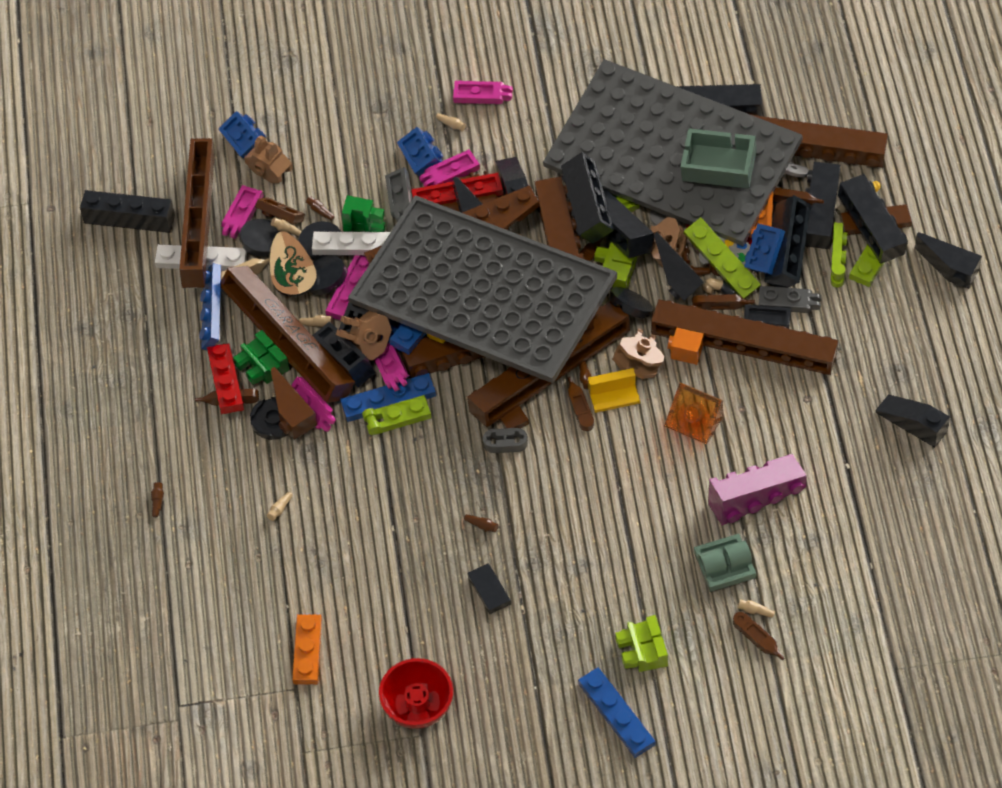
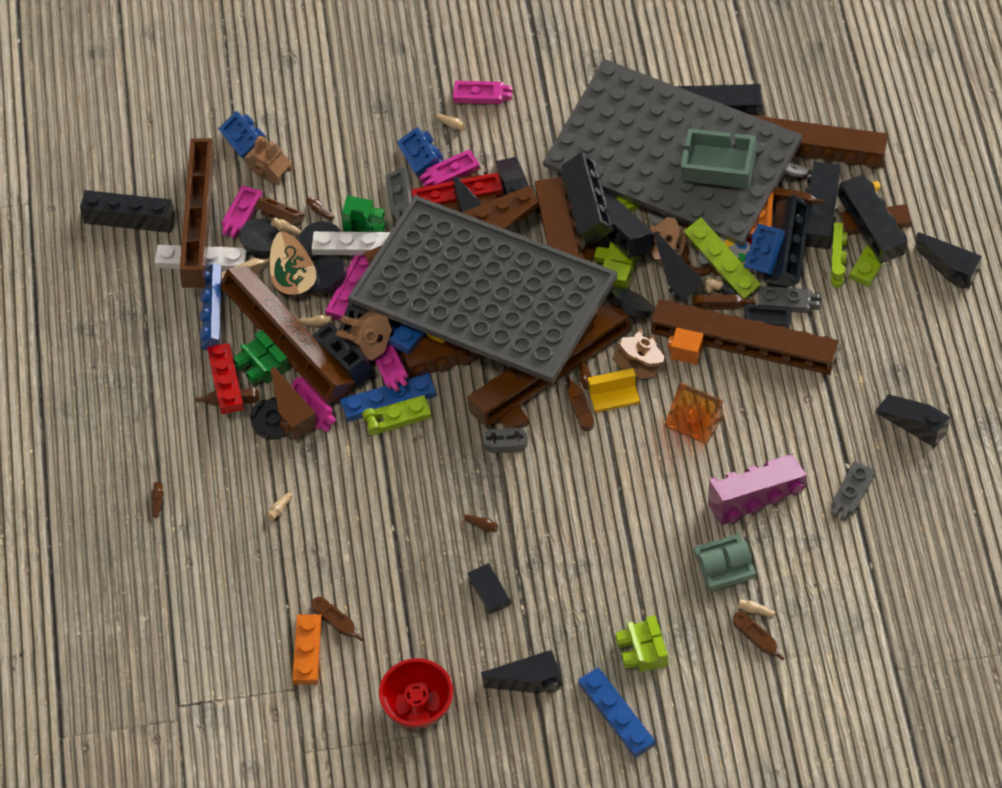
(334, 617): none -> reddish brown piece
(530, 675): none -> black slope
(852, 490): none -> dark grey hinge

